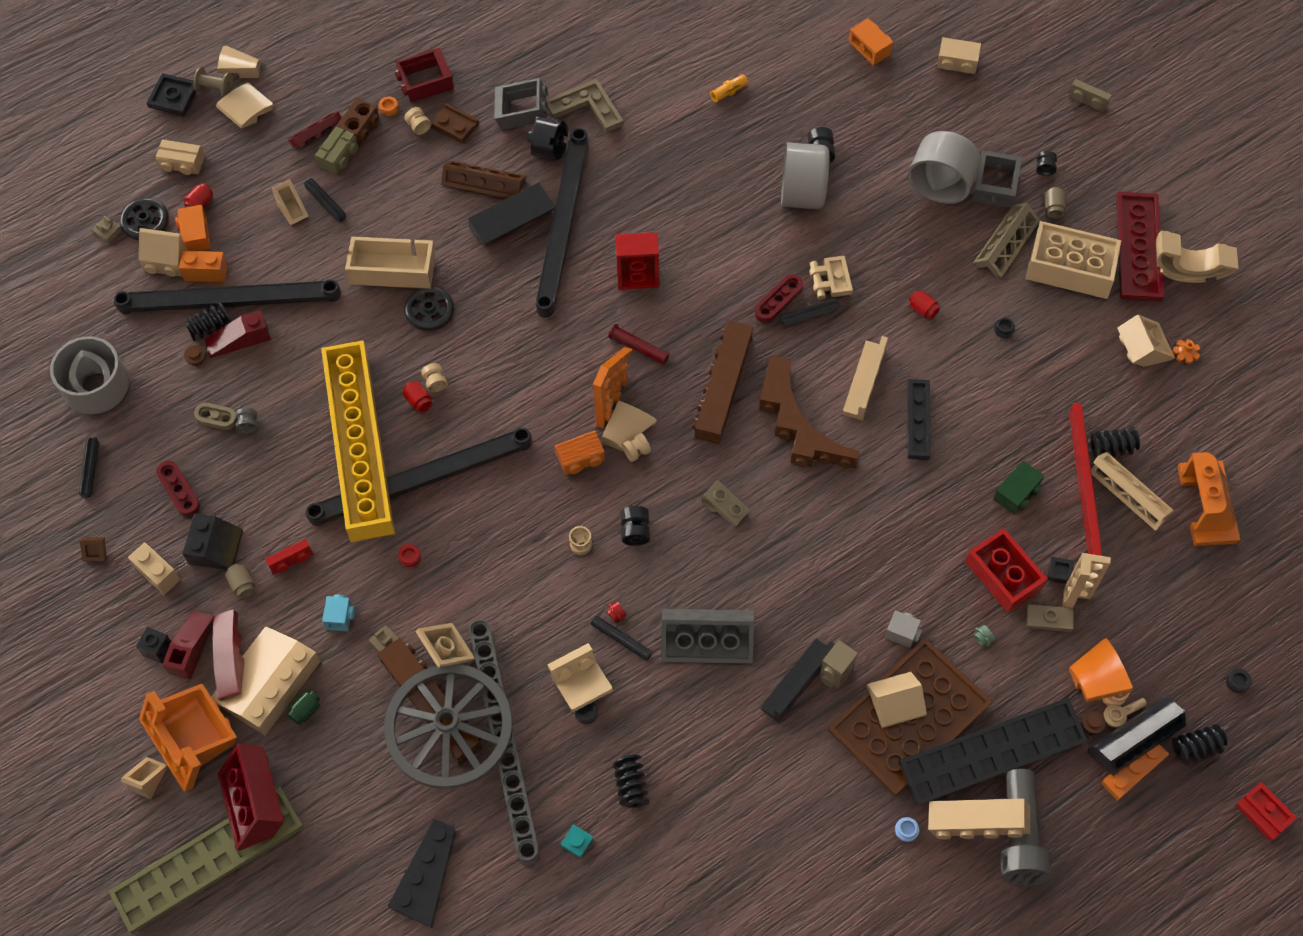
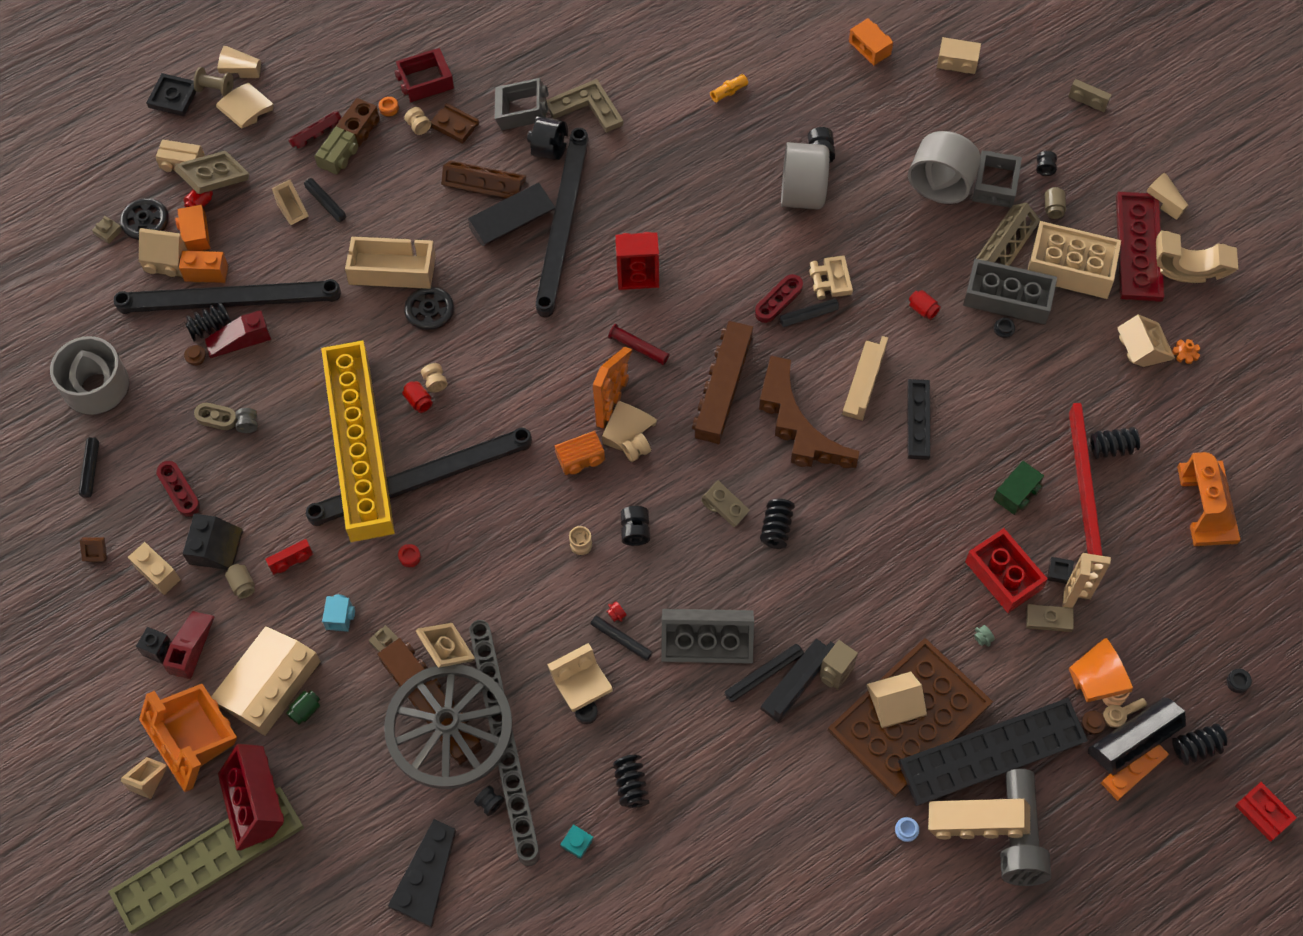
(211, 172): none -> dark tan plate
(226, 655): slope -> none
(489, 800): none -> black wheel
(764, 673): none -> black axle
(776, 523): none -> black piece
(903, 629): light grey brick -> none
(1010, 291): none -> dark grey brick
(1133, 488): tan fence -> none
(1167, 193): none -> tan slope

